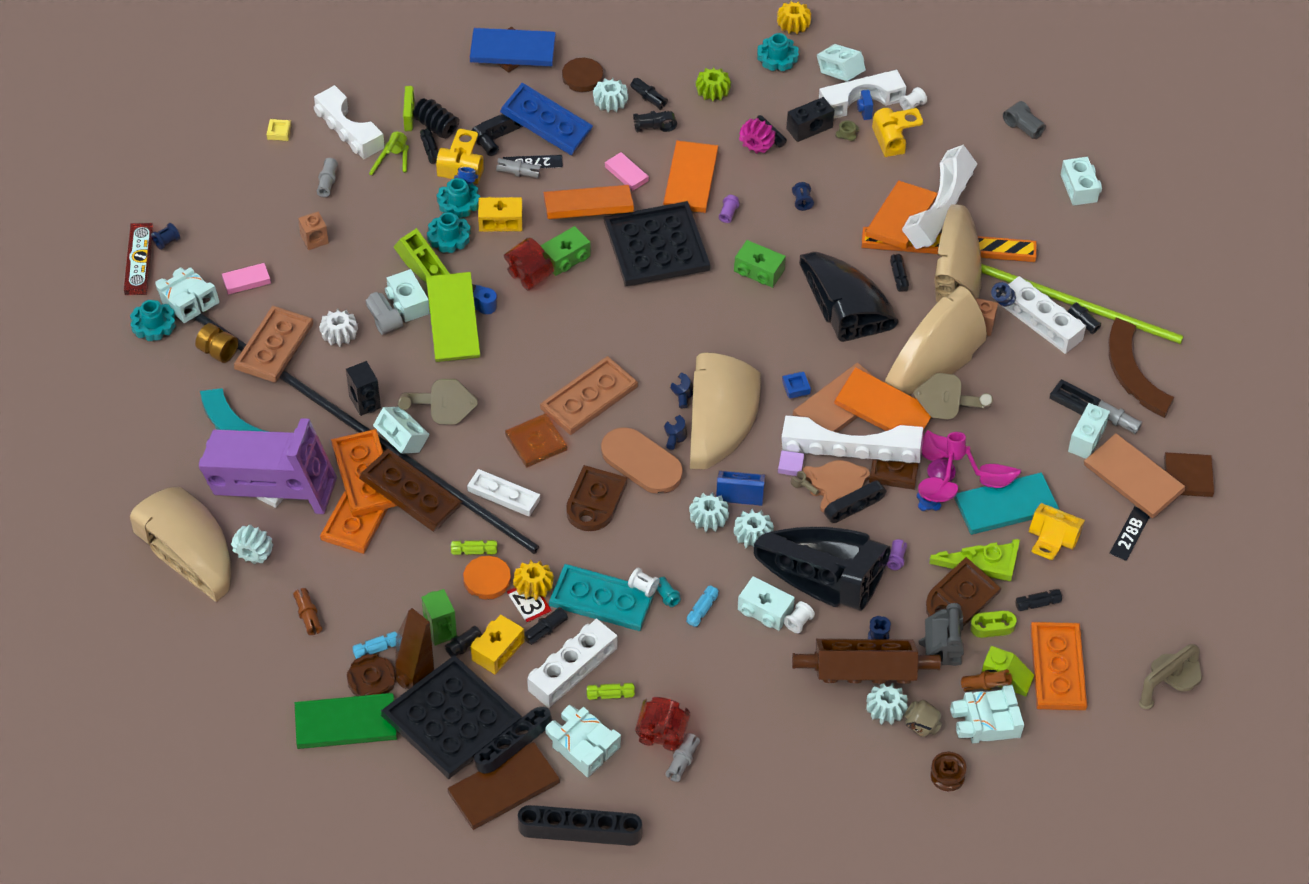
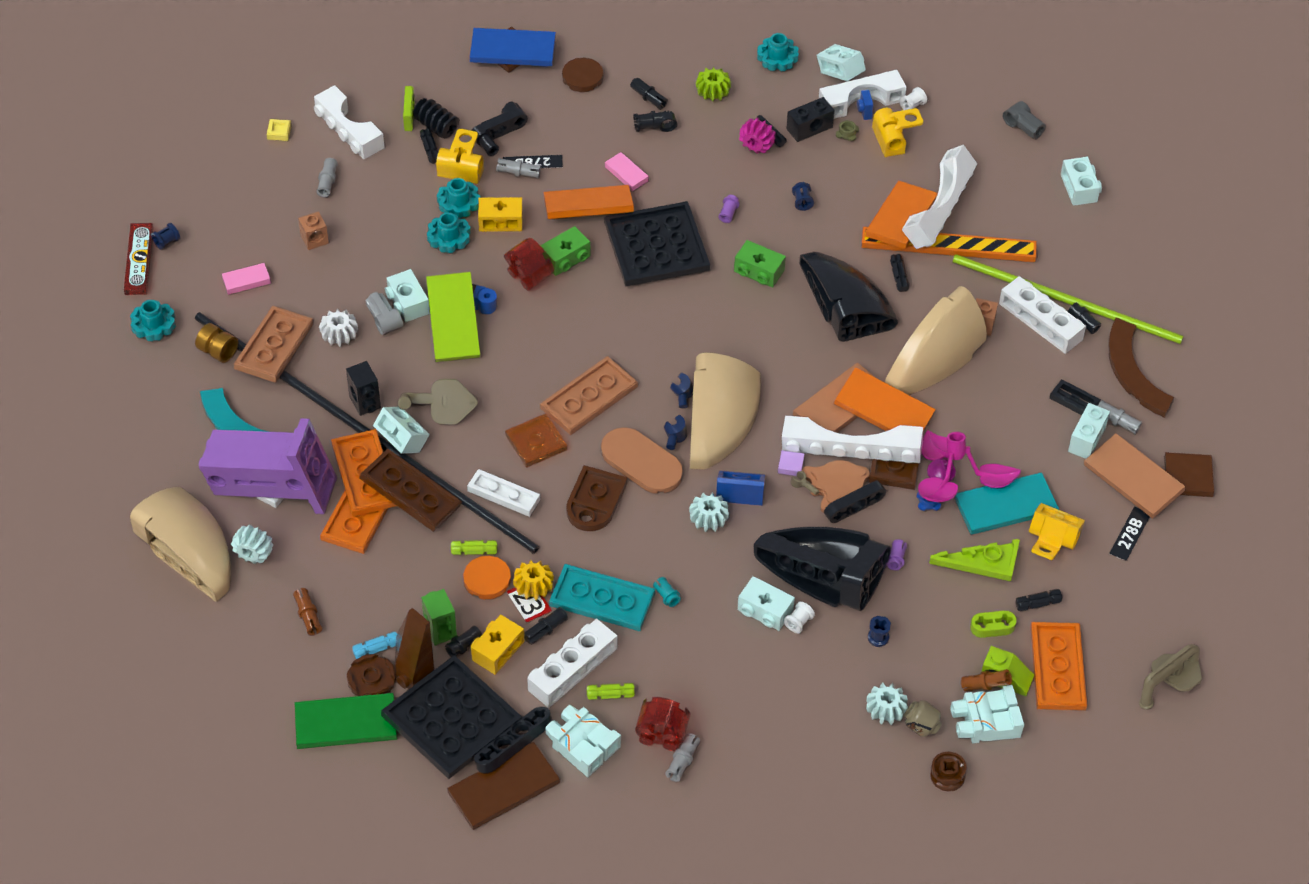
(186, 292): light aqua hips -> none
(396, 144): lime plant -> none
(419, 255): lime slope -> none
(467, 174): blue plate -> none
(546, 118): blue tile -> none
(570, 817): black beam -> none
(610, 95): light aqua gear -> none
(643, 582): white bush -> none
(691, 175): orange tile -> none
(702, 606): medium azure axle -> none
(751, 527): light aqua gear -> none
(794, 17): yellow gear -> none
(796, 385): blue plate -> none
(866, 660): reddish brown brick -> none
(942, 397): dark tan piece -> none
(944, 635): dark grey piece -> none
(960, 254): tan panel -> none
(963, 586): reddish brown tile -> none
(1003, 288): dark blue bush -> none

